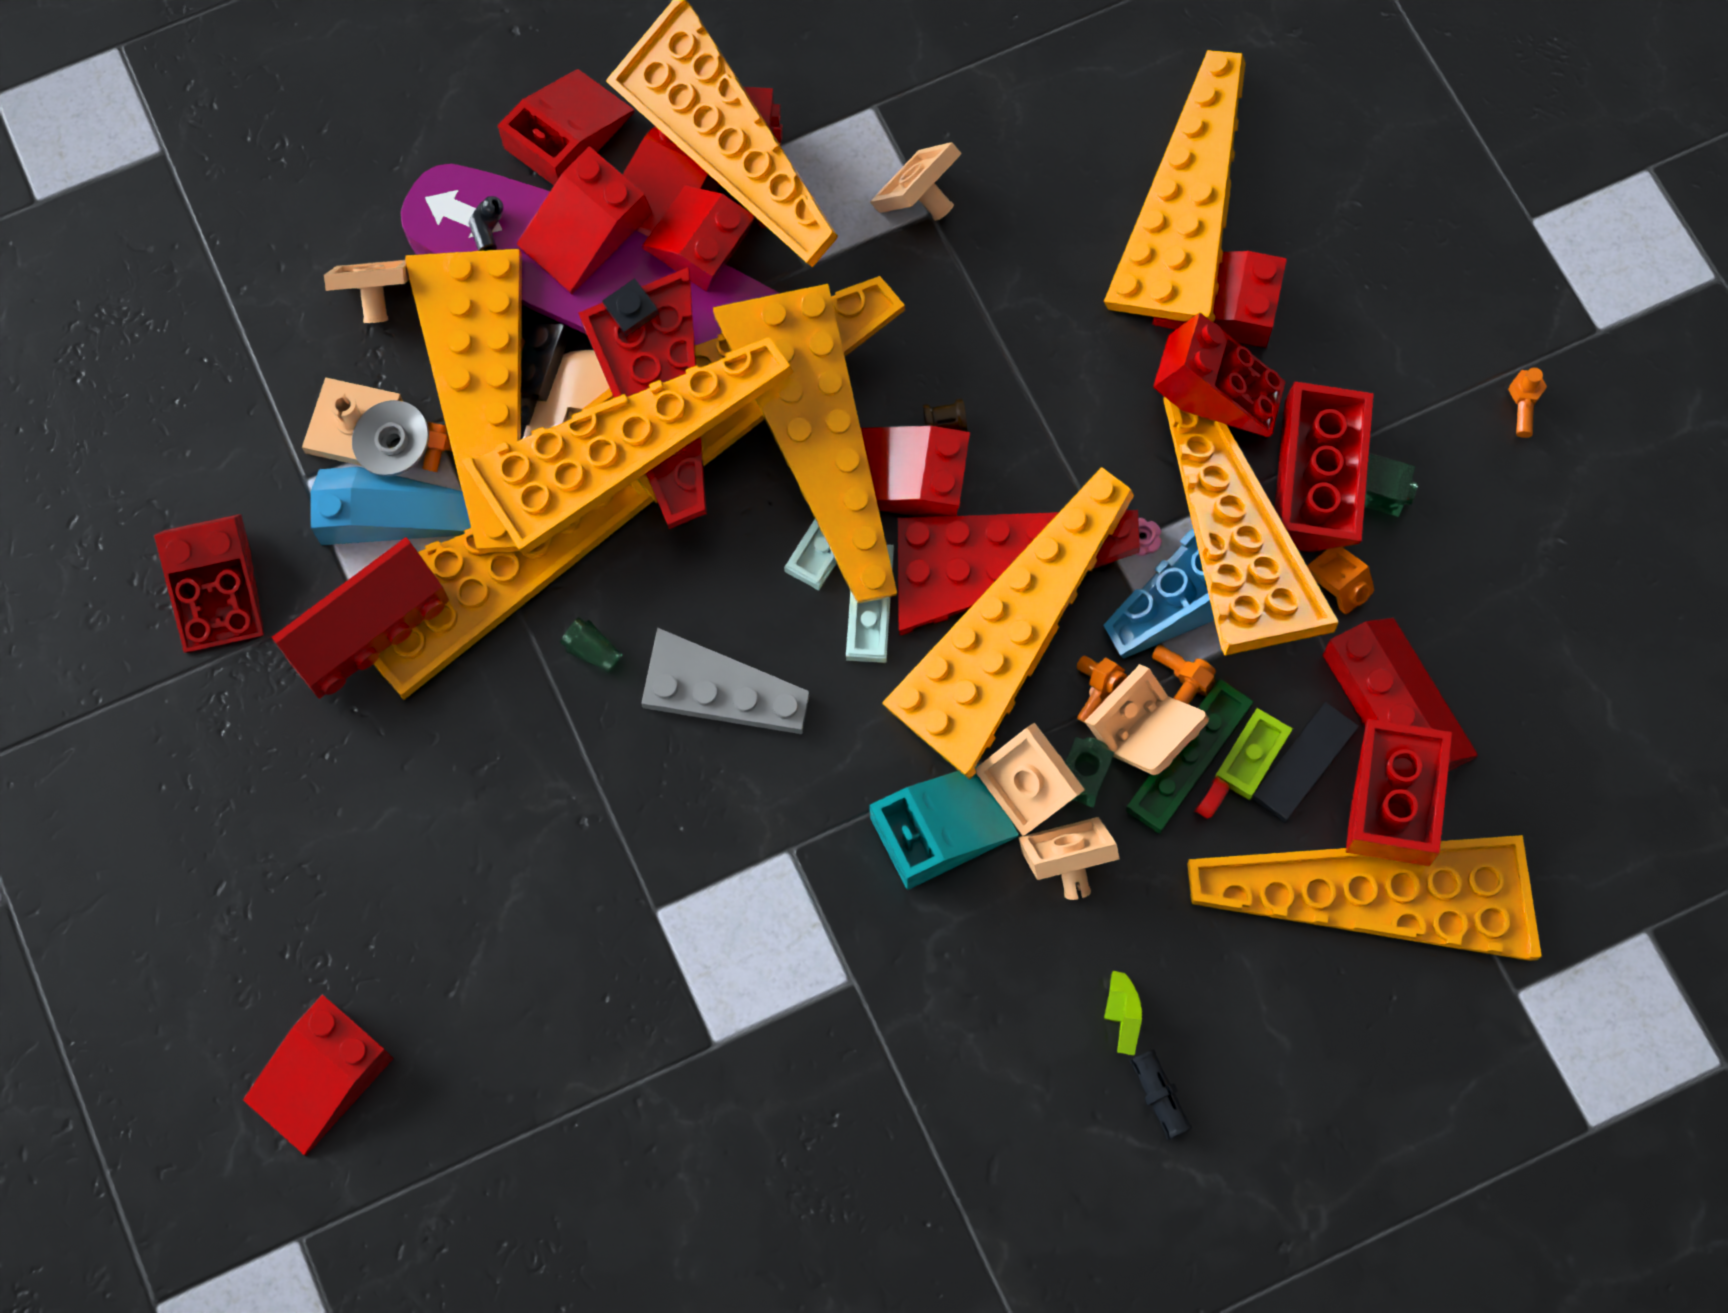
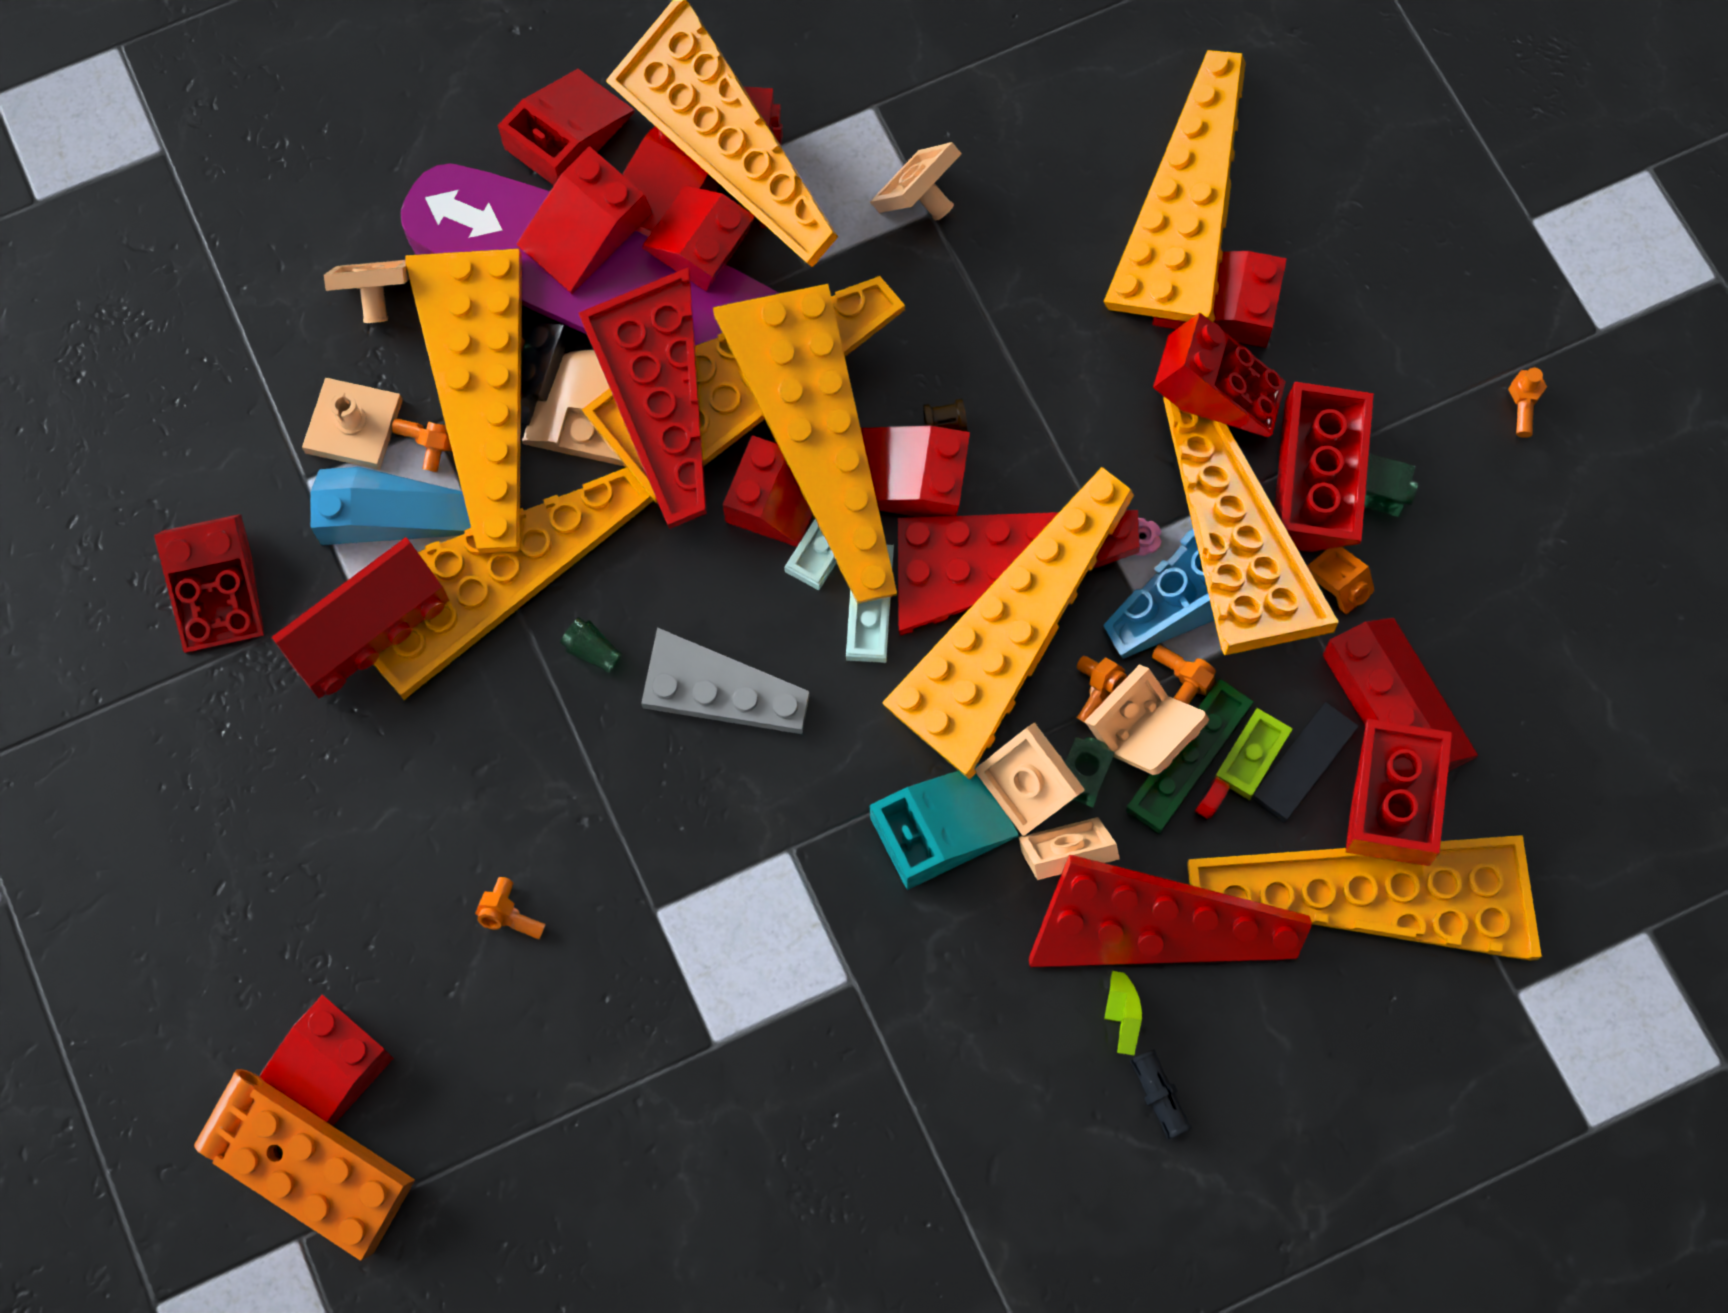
(322, 1173): none -> orange hinge
(380, 427): light grey dish -> none
(483, 222): black arm -> none
(498, 910): none -> orange piece
(577, 465): light orange wing -> none
(630, 307): black plate -> none
(767, 496): none -> red slope
(1137, 918): none -> red wing

